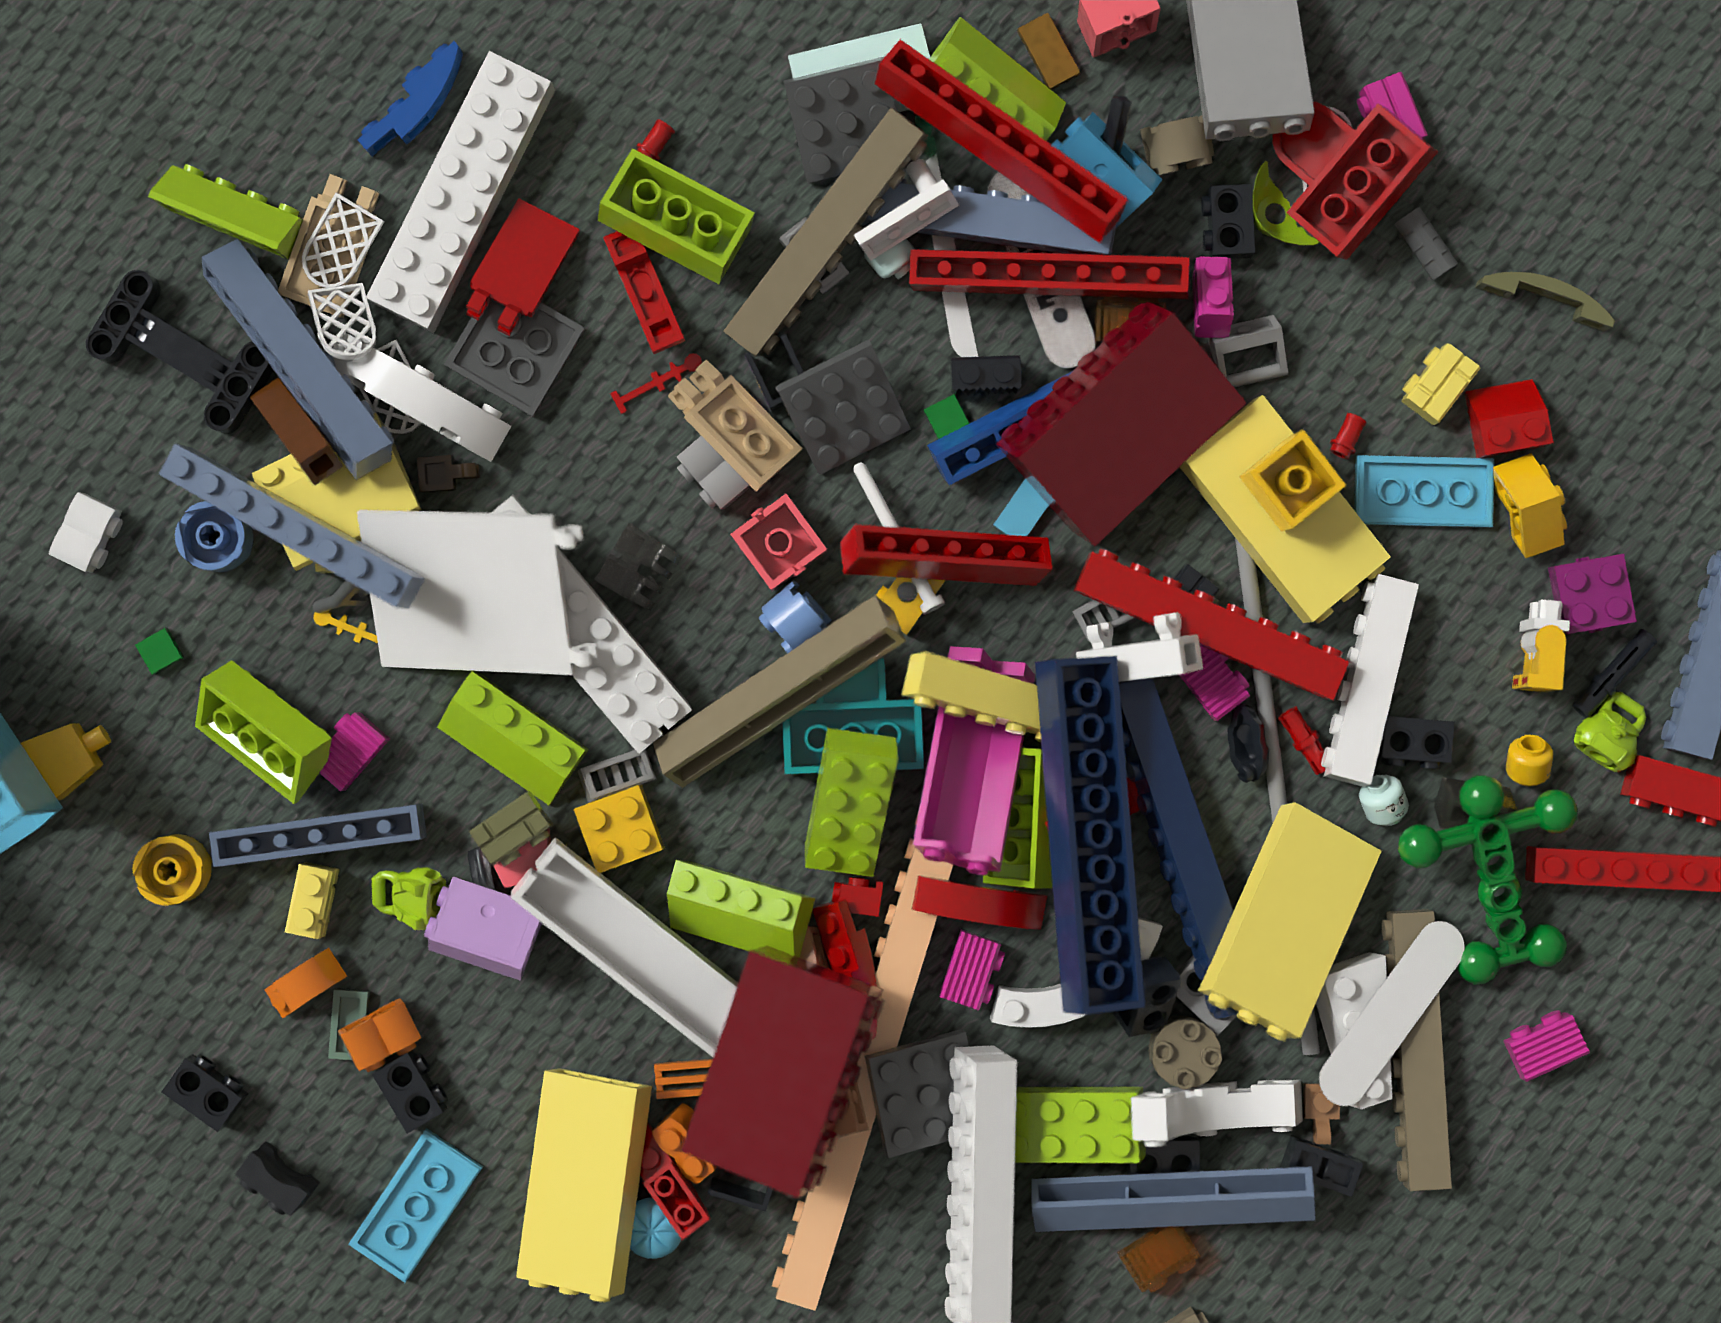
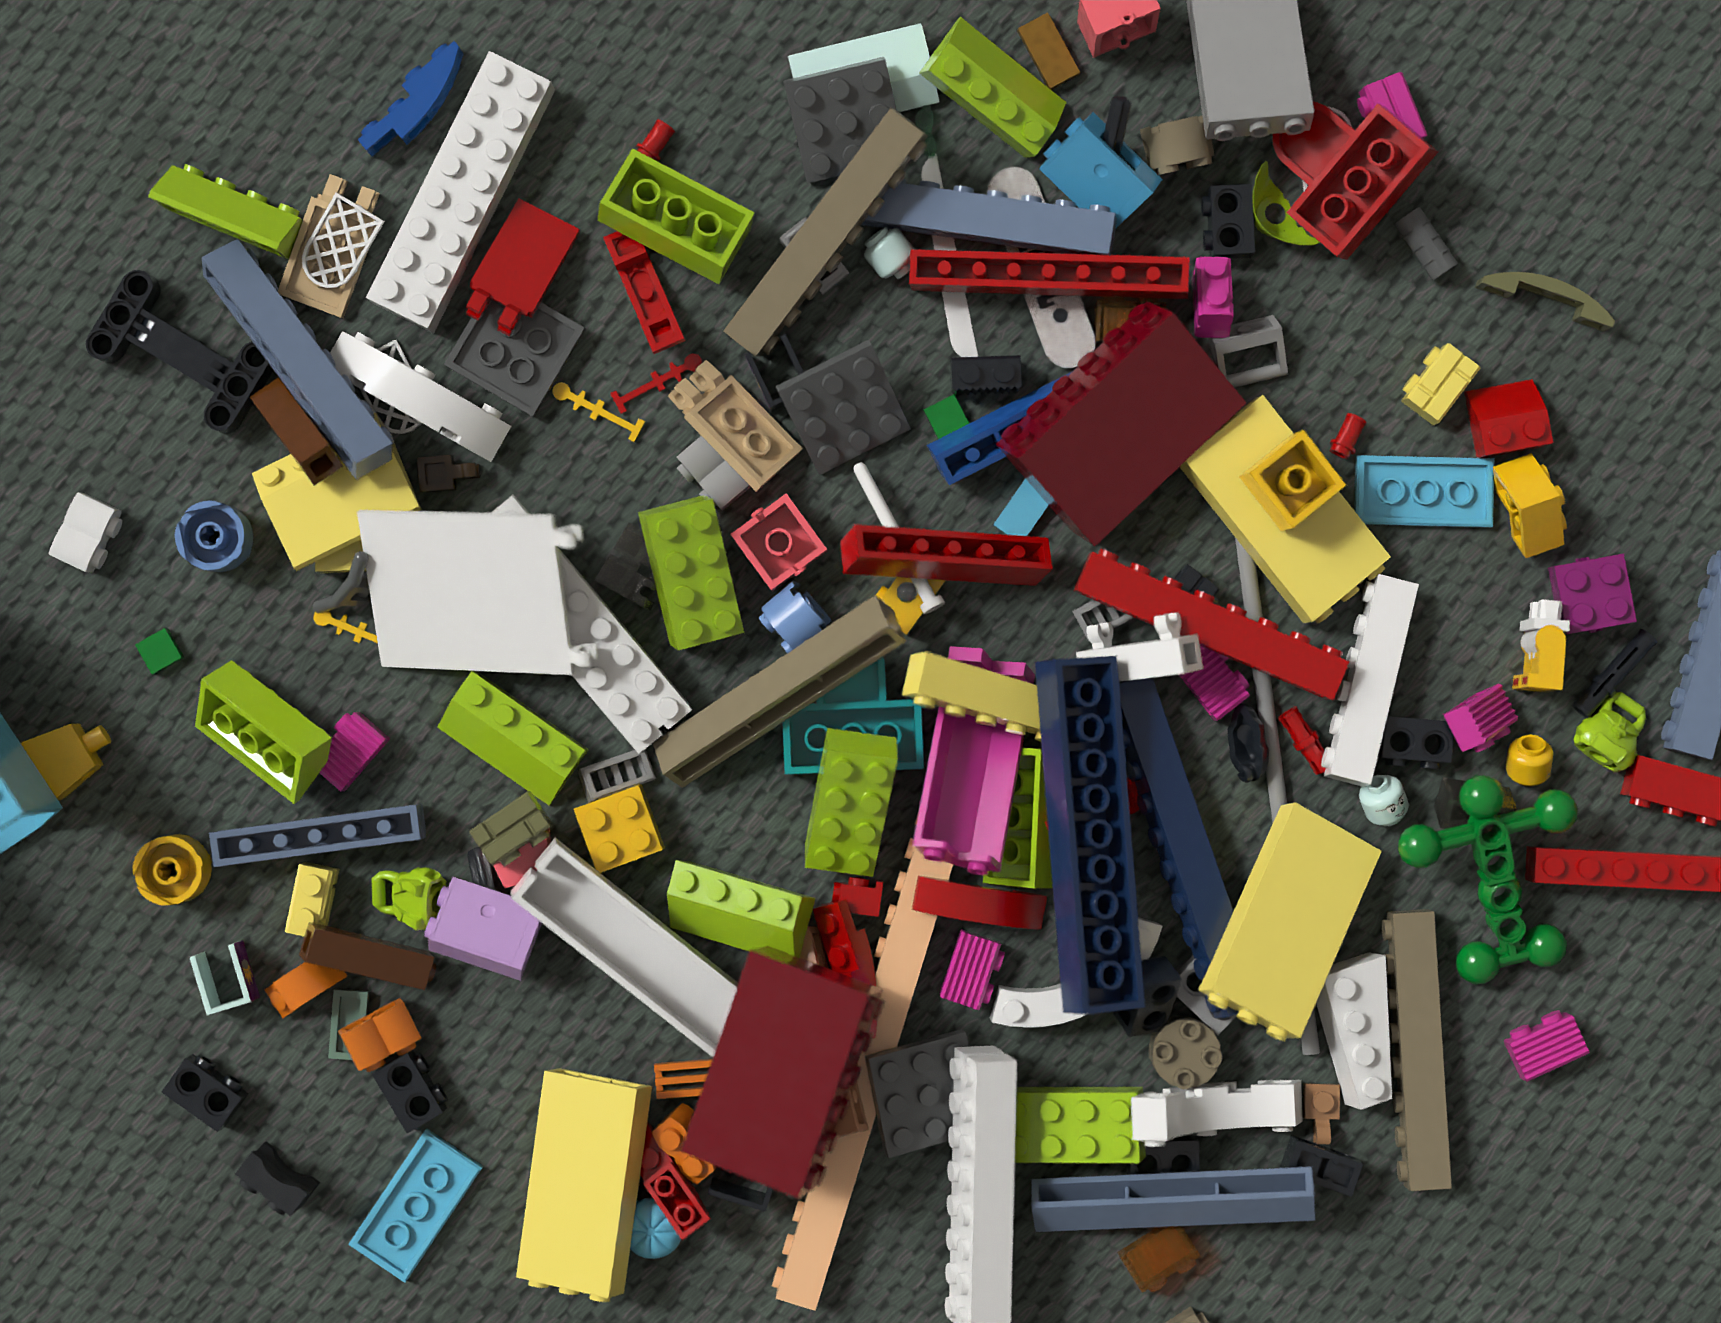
(206, 983): none -> light aqua piece
(292, 526): sand blue brick -> none
(340, 291): white window -> none
(367, 956): none -> reddish brown brick
(562, 392): none -> yellow piece
(691, 572): none -> lime brick
(929, 205): white piece -> none
(1000, 141): red brick -> none
(1391, 1013): white sticker -> none
(1481, 719): none -> dark pink brick

